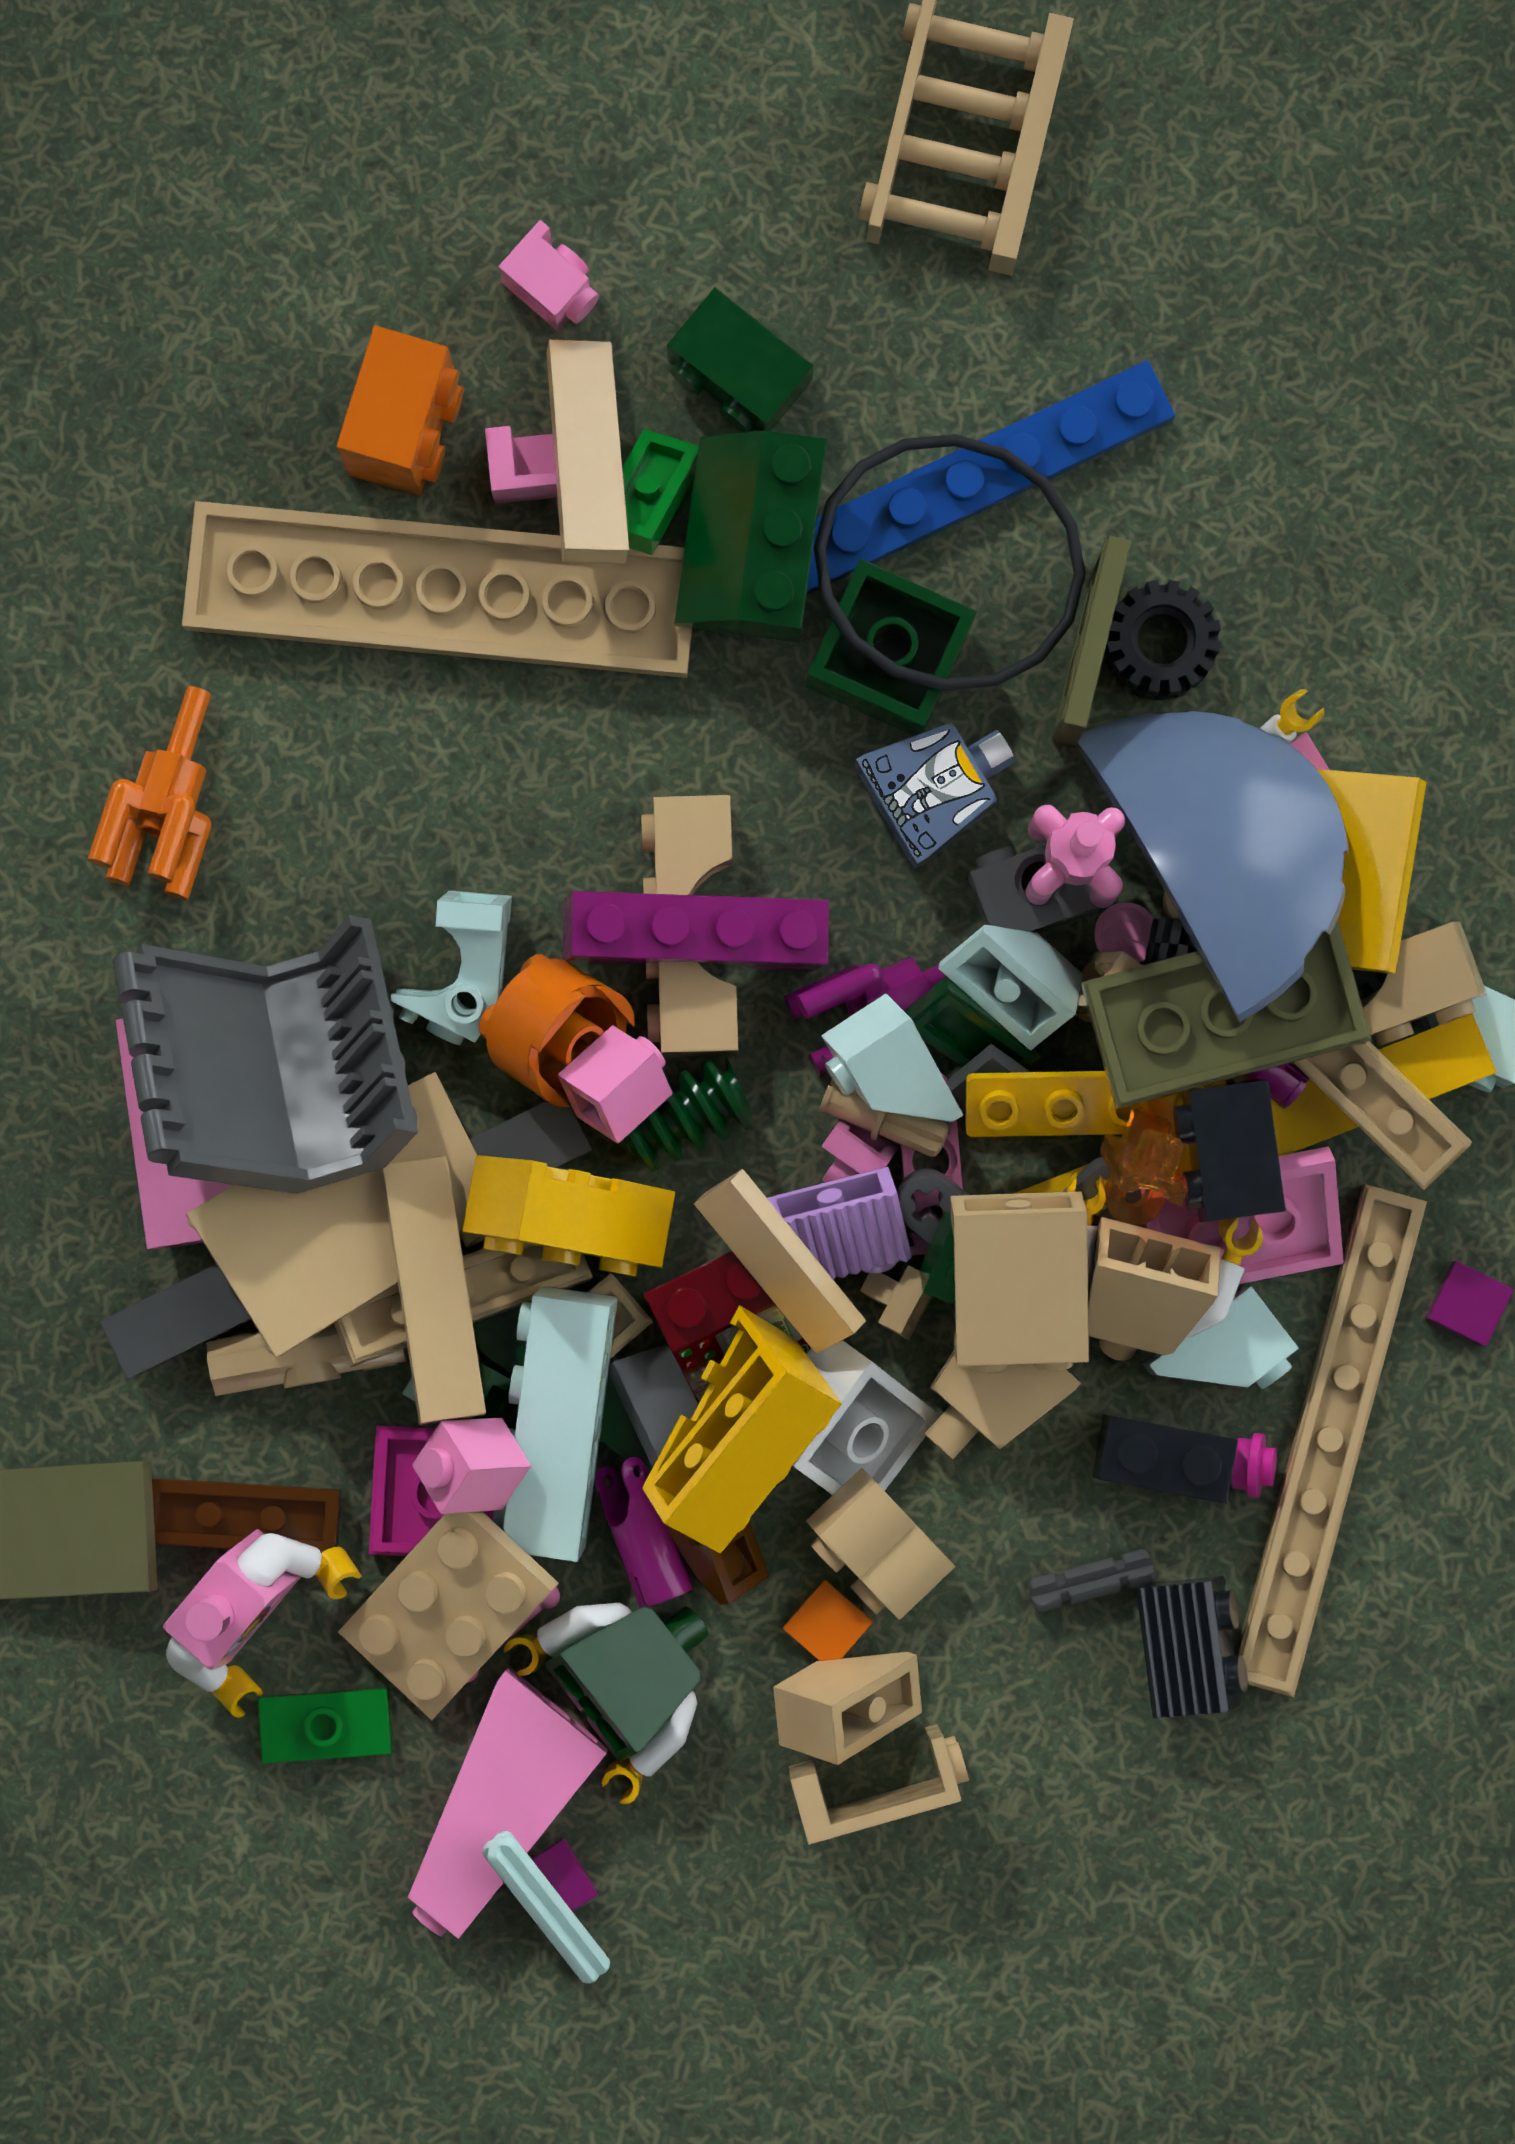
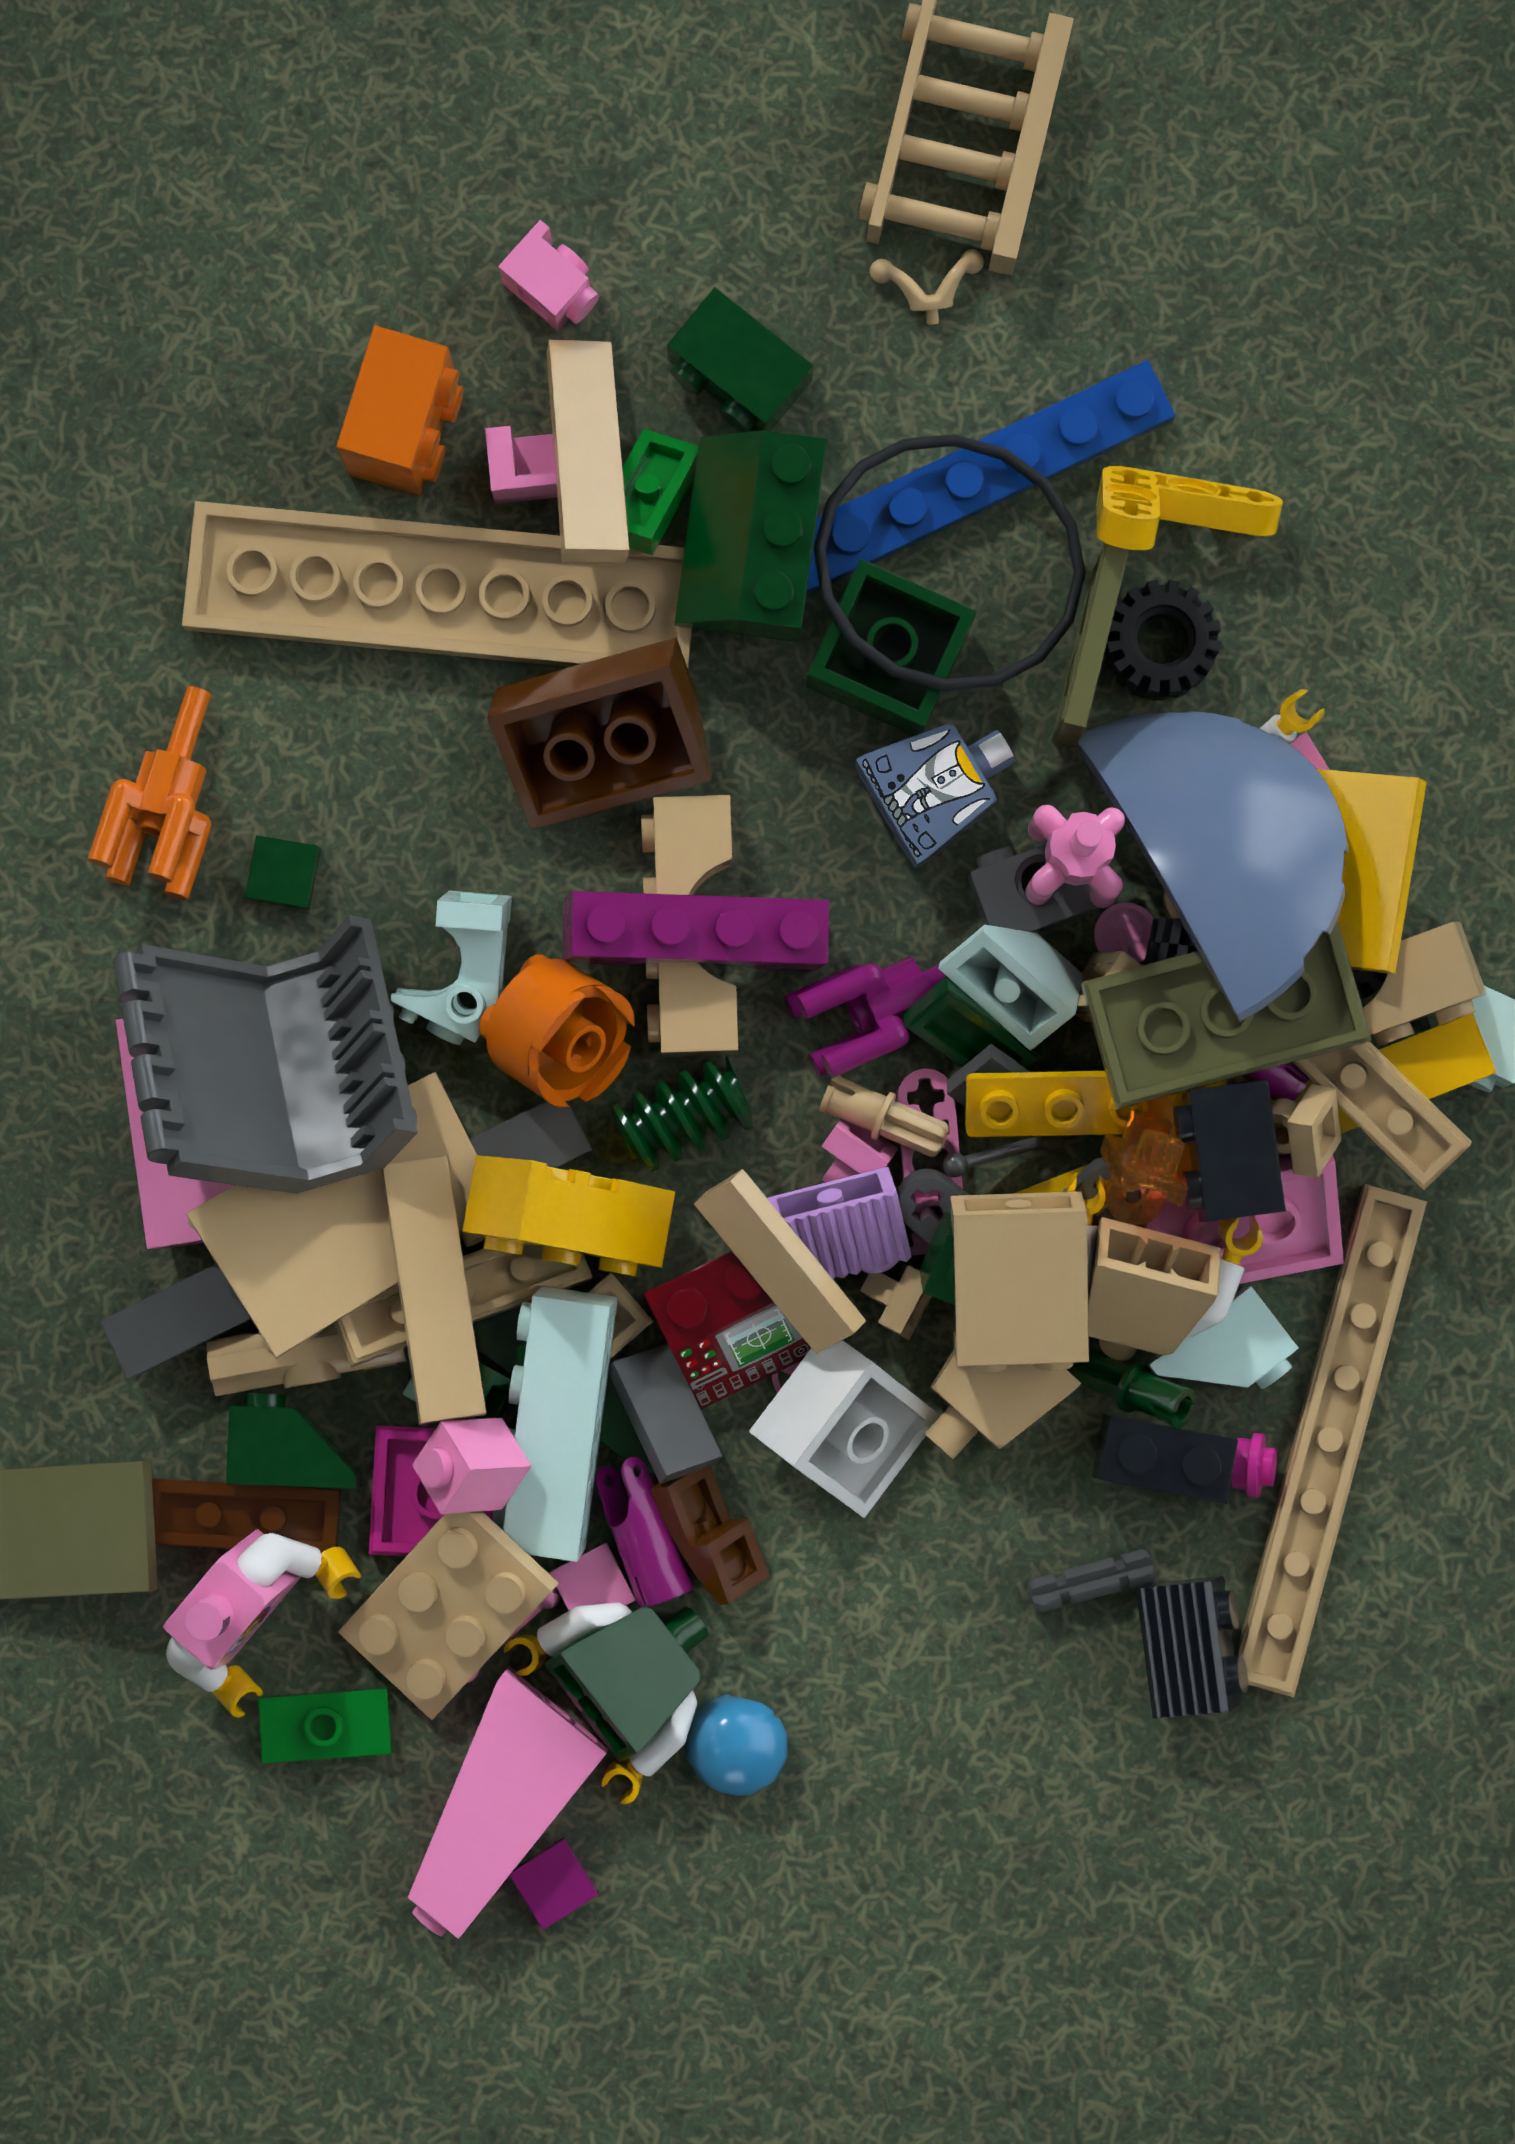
(282, 872): none -> dark green tile
(283, 1448): none -> dark green slope
(546, 1907): light aqua axle -> none
(593, 1580): none -> bright pink tile
(601, 734): none -> reddish brown slope
(616, 1083): bright pink brick -> none
(736, 1745): none -> dark azure hair
(743, 1436): yellow wedge -> none
(827, 1623): orange tile -> none
(846, 1704): tan slope -> none
(879, 1544): tan brick -> none
(882, 1808): tan panel -> none
(888, 1063): light aqua slope -> none
(957, 1164): none -> dark grey hinge
(970, 262): none -> tan piece
(1136, 499): none -> yellow beam
(1136, 1388): none -> dark green axle
(1311, 1129): none -> tan tile
(1469, 1303): magenta tile -> none

